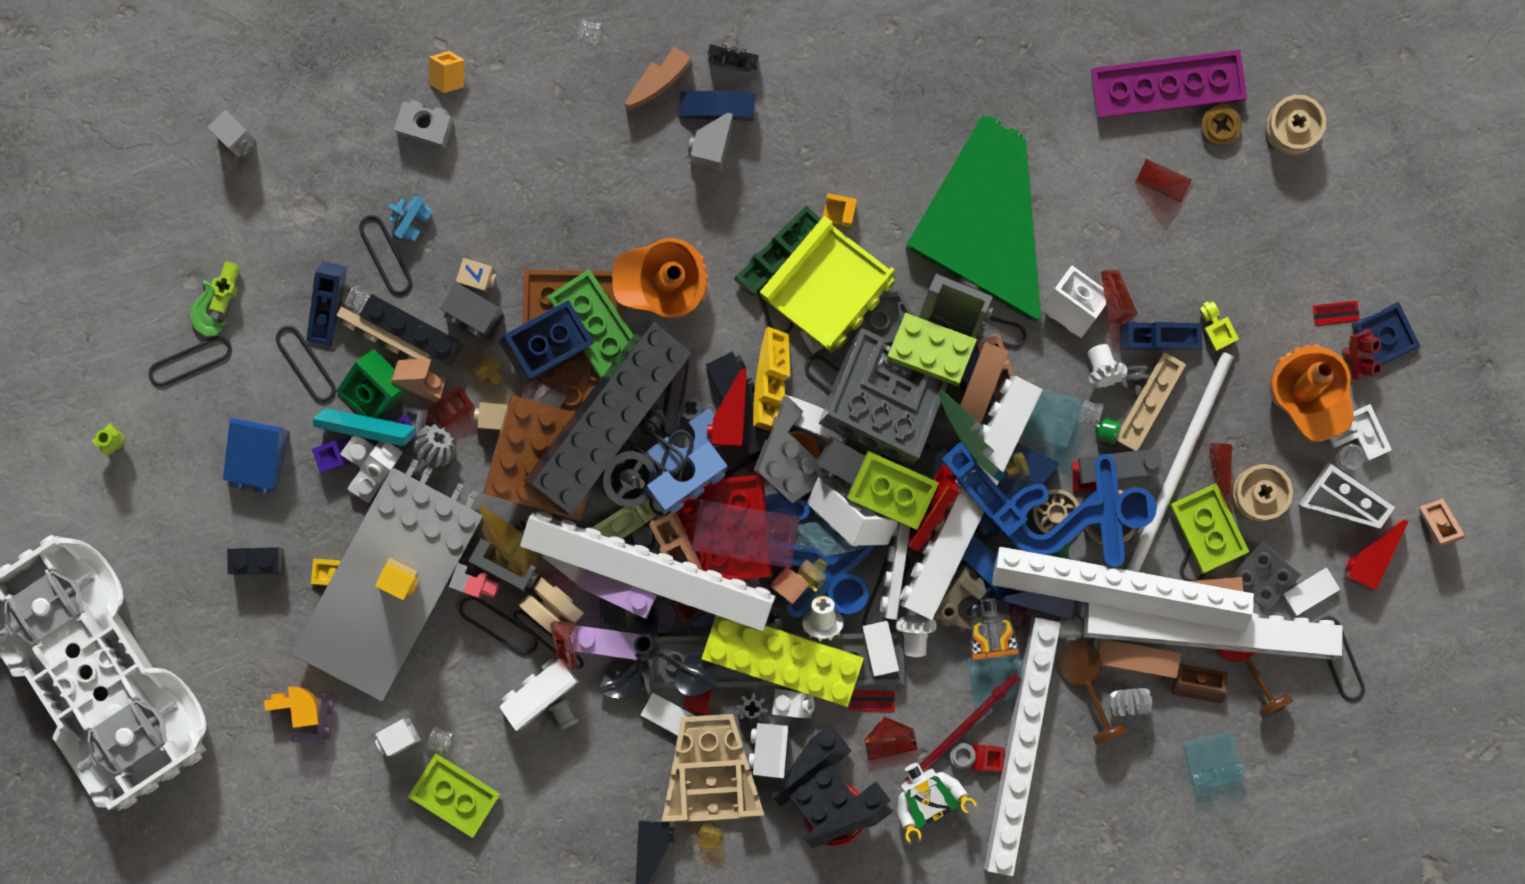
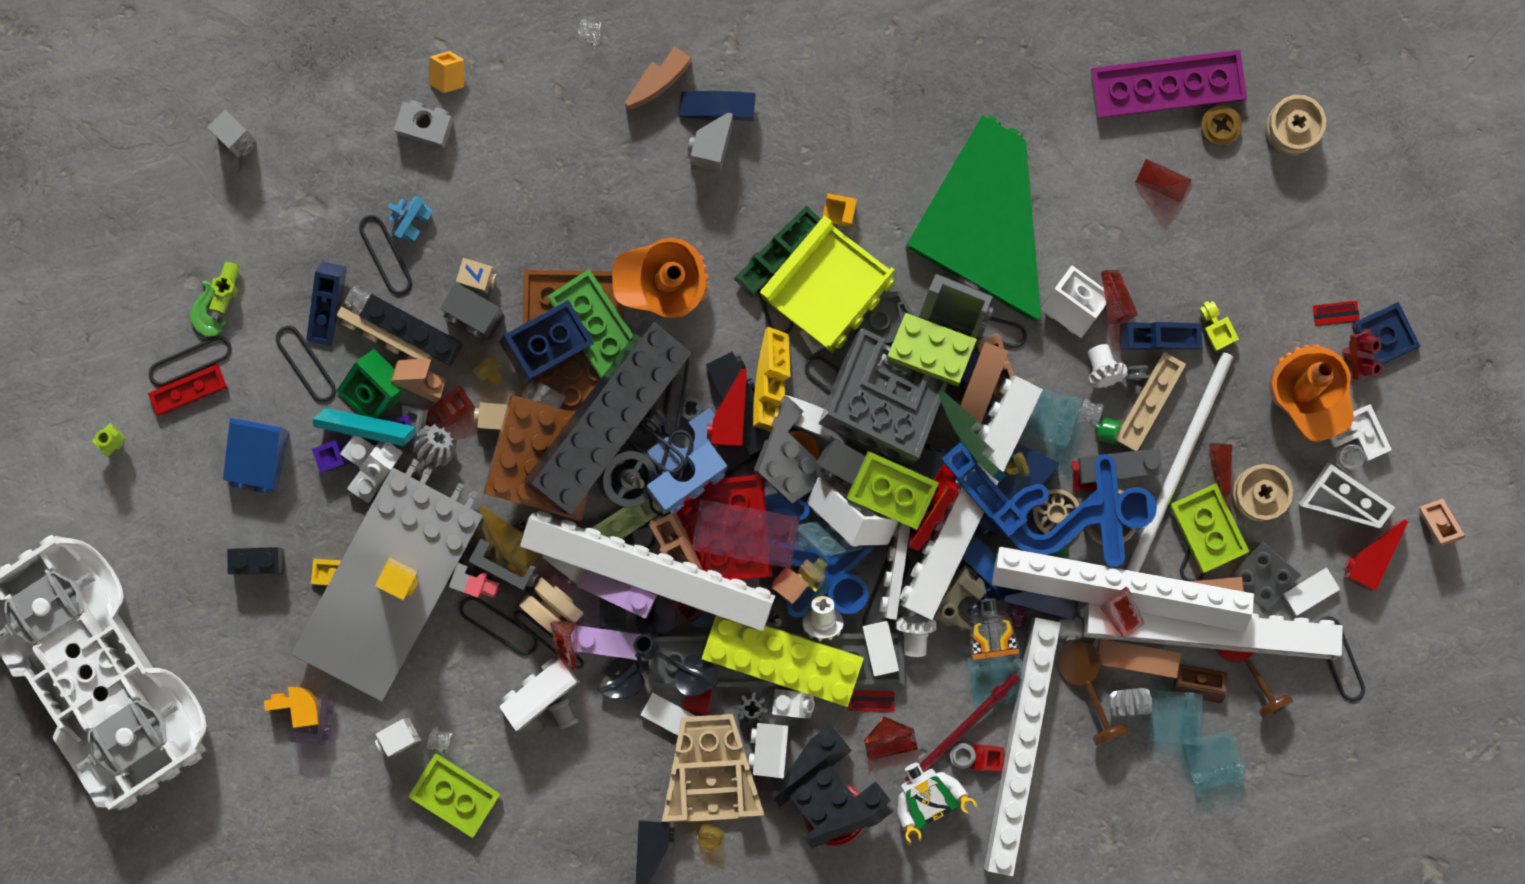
(188, 390): none -> red tile
(740, 58): black hinge -> none
(1123, 612): none -> clear red slope
(1175, 717): none -> clear light blue hinge

